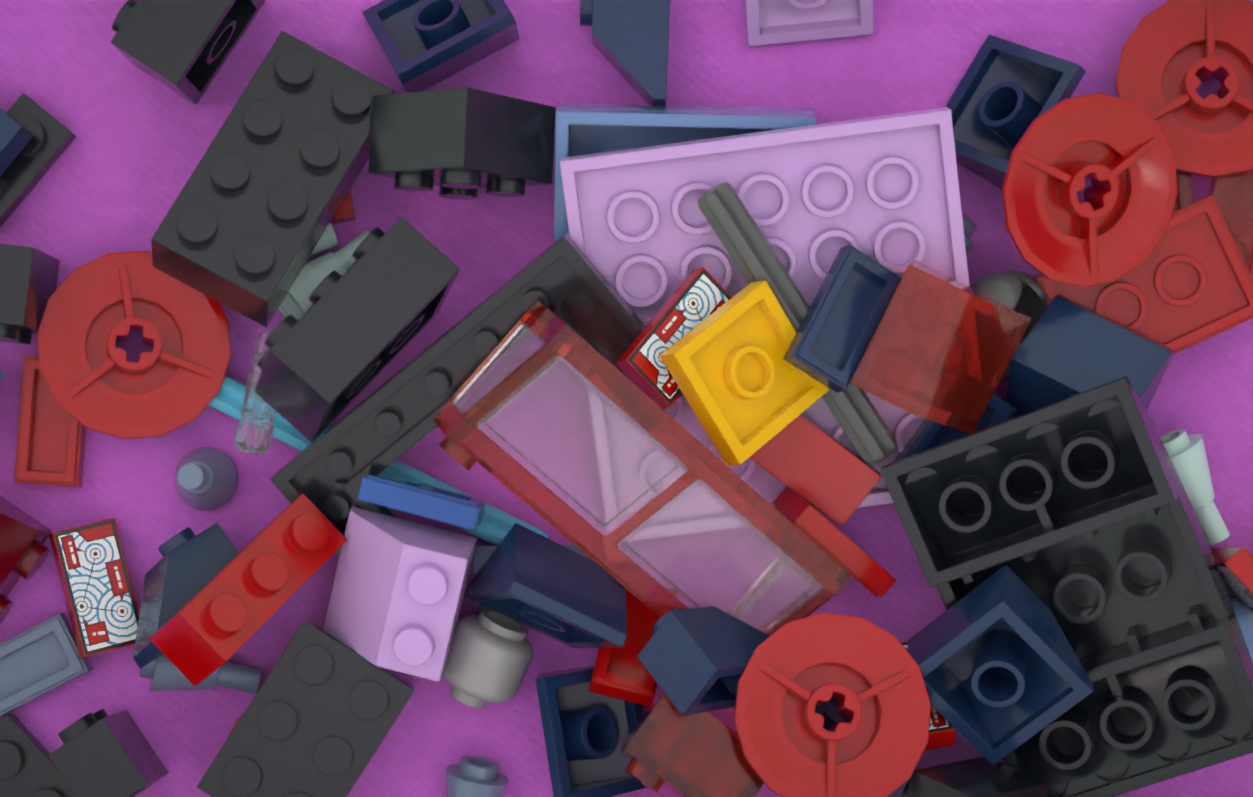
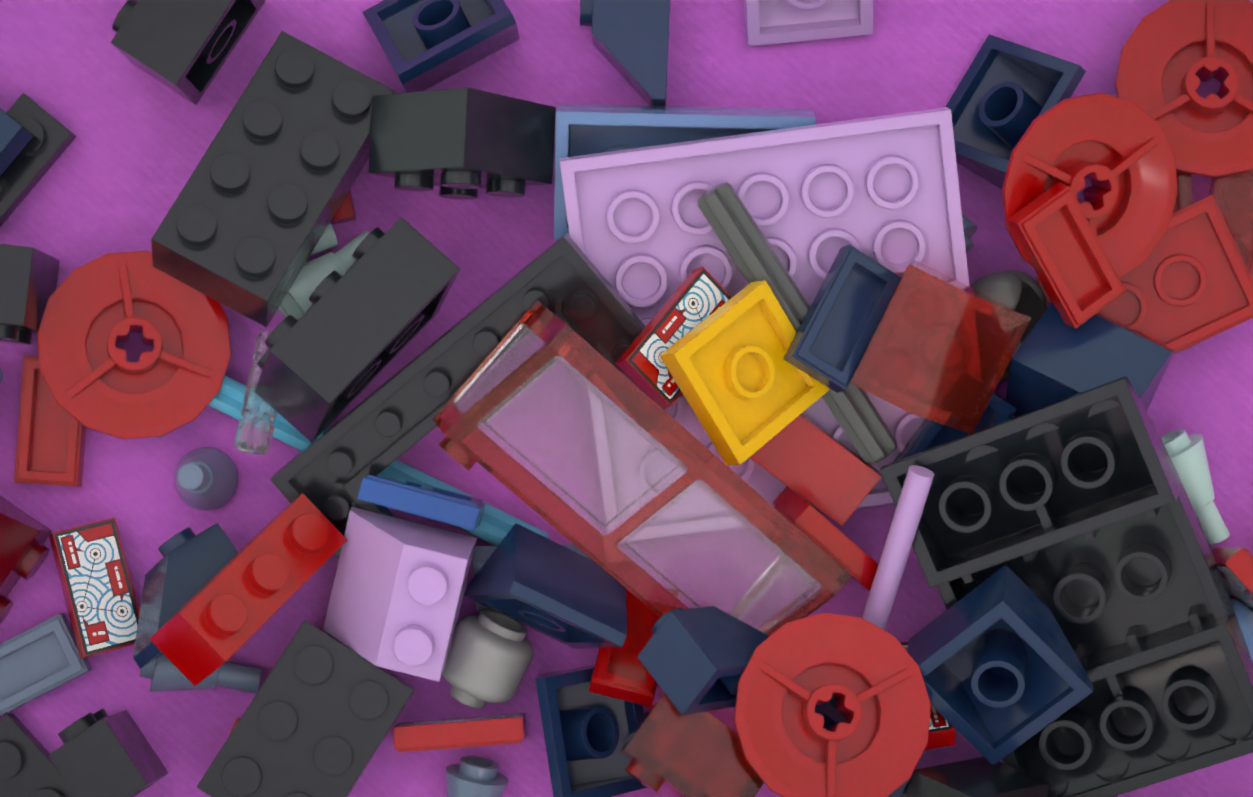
(459, 732): none -> red tile
(898, 545): none -> lavender bar
(1066, 255): none -> red tile

